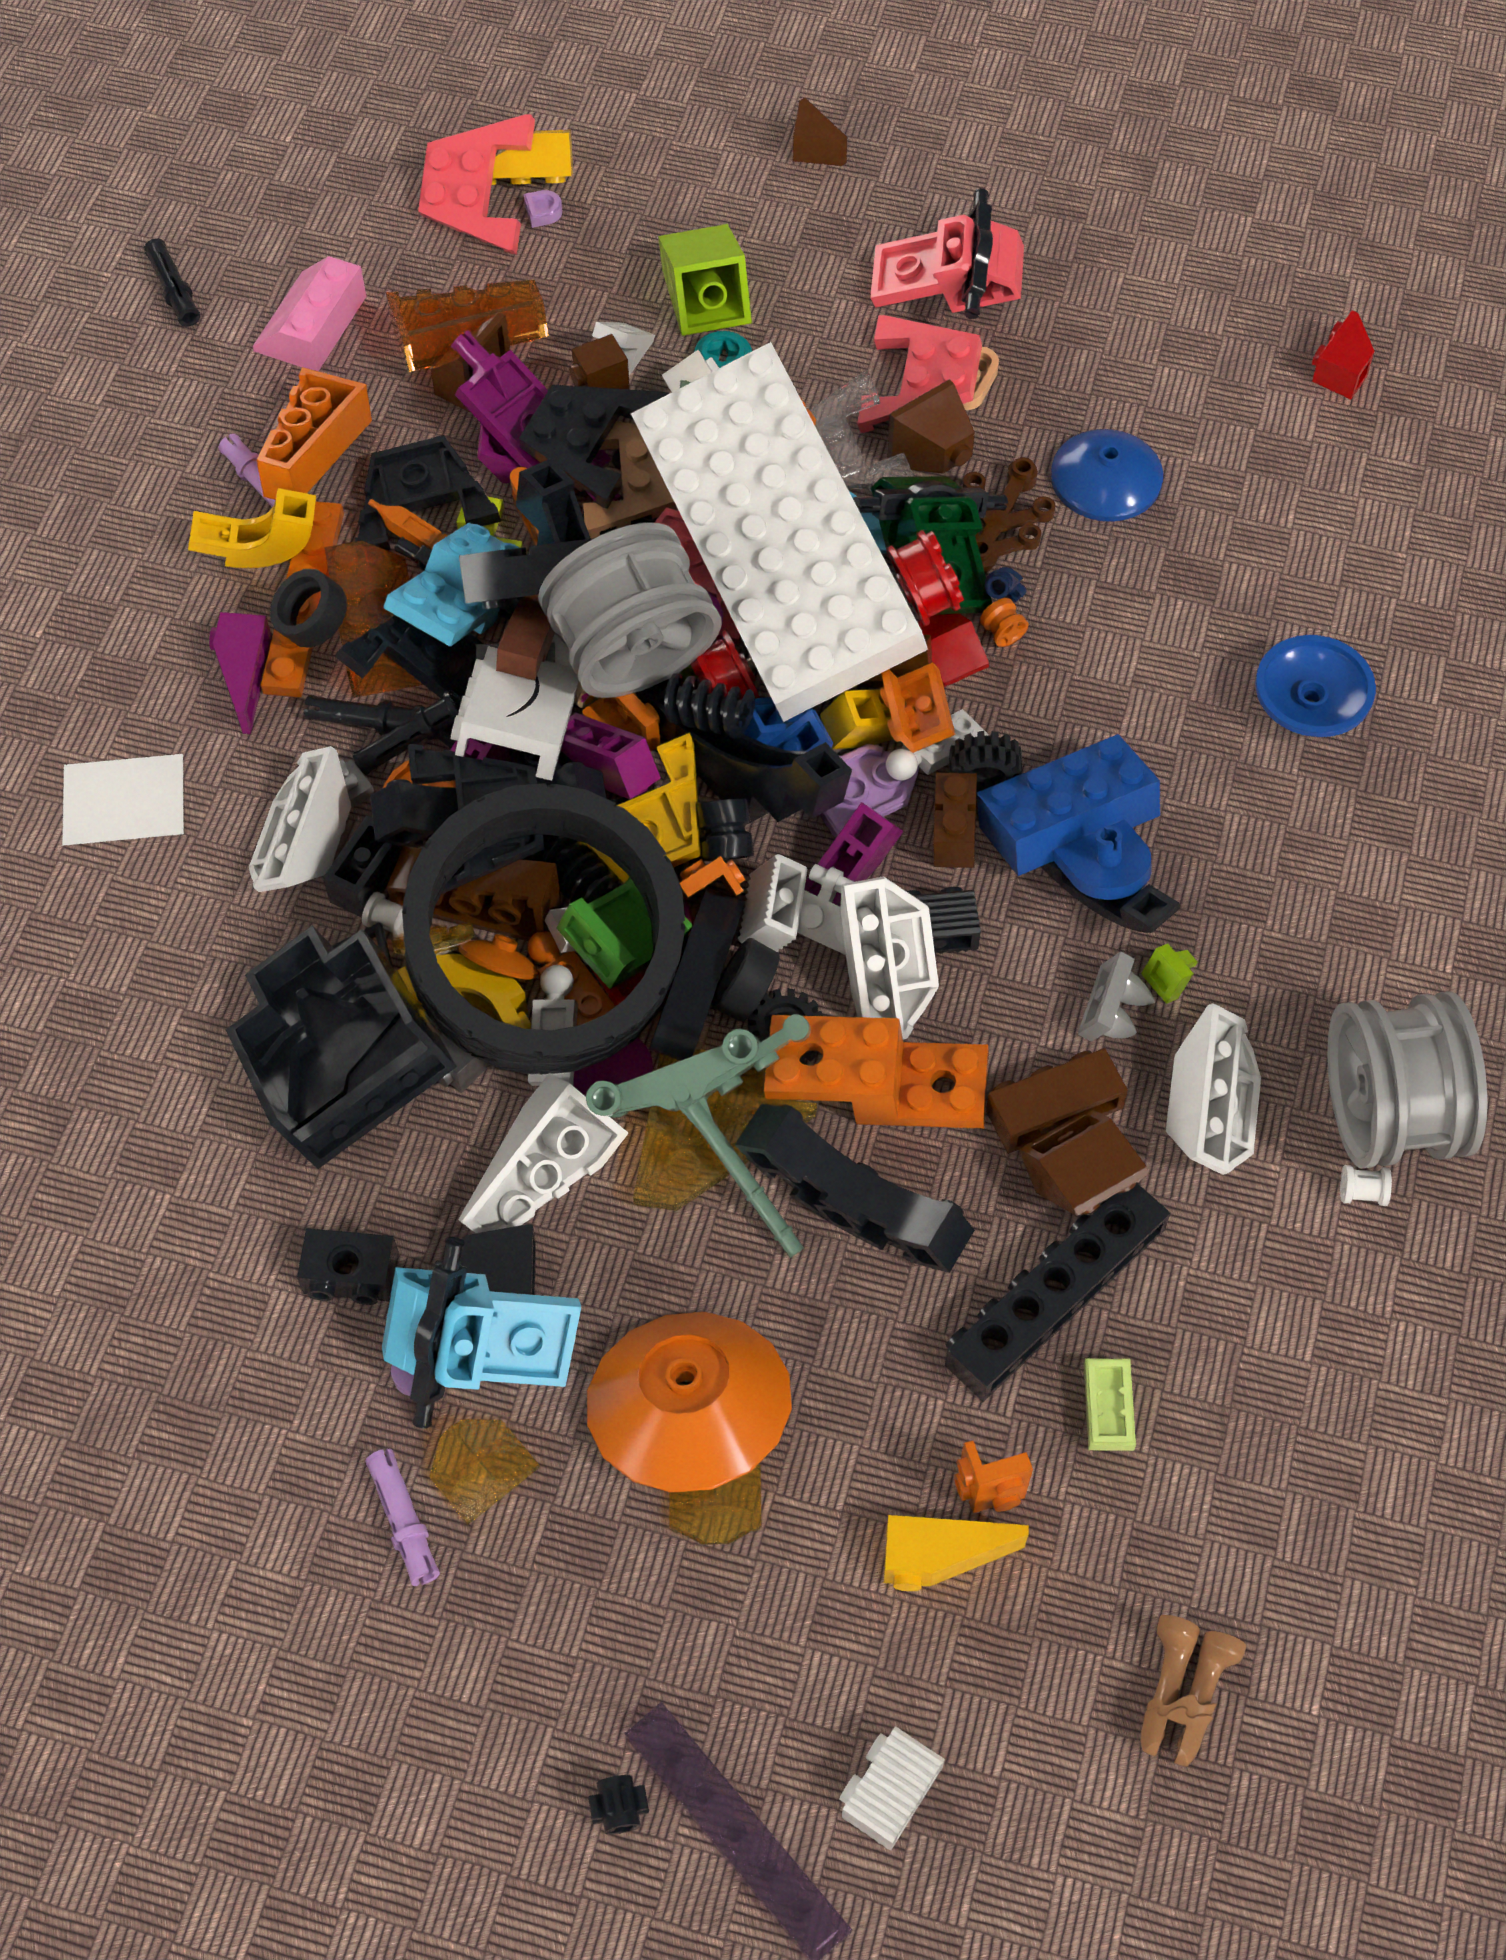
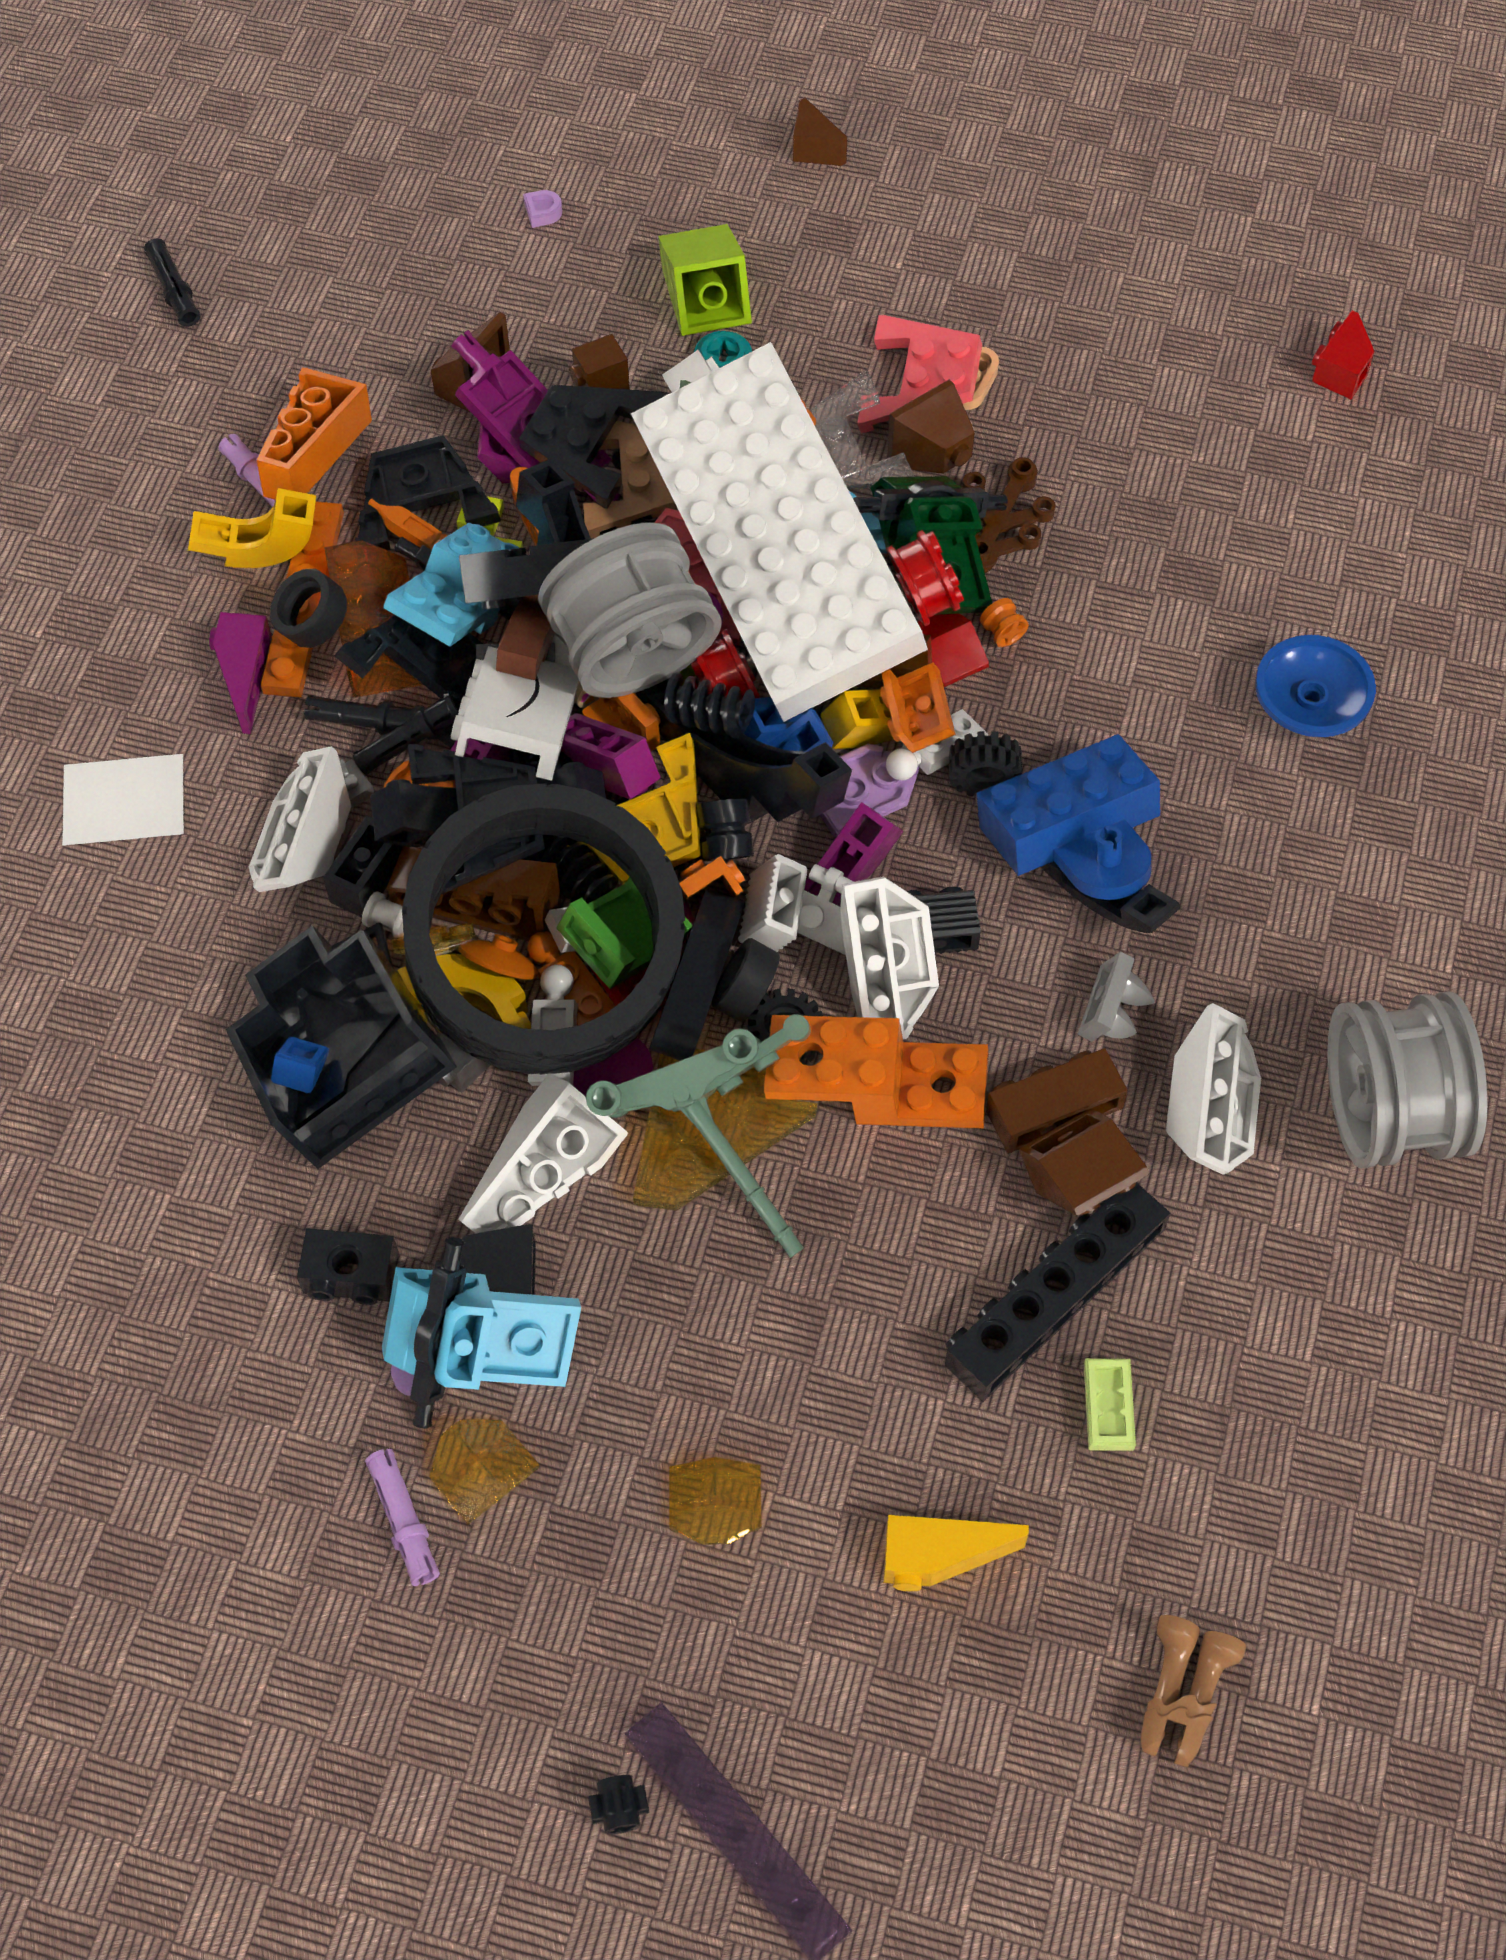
(299, 1064): none -> blue slope
(314, 314): bright pink slope -> none
(432, 322): clear orange wedge -> none
(460, 180): coral wing -> none
(548, 158): yellow slope -> none
(631, 340): white slope -> none
(696, 1431): orange dish -> none
(852, 1192): black brick -> none
(891, 1787): white brick -> none
(955, 820): reddish brown piece -> none
(965, 260): coral piece -> none
(992, 1484): orange bracket -> none
(1004, 583): dark blue arm -> none
(1106, 475): blue dish -> none
(1169, 972): lime tile -> none
(1365, 1185): white bush -> none

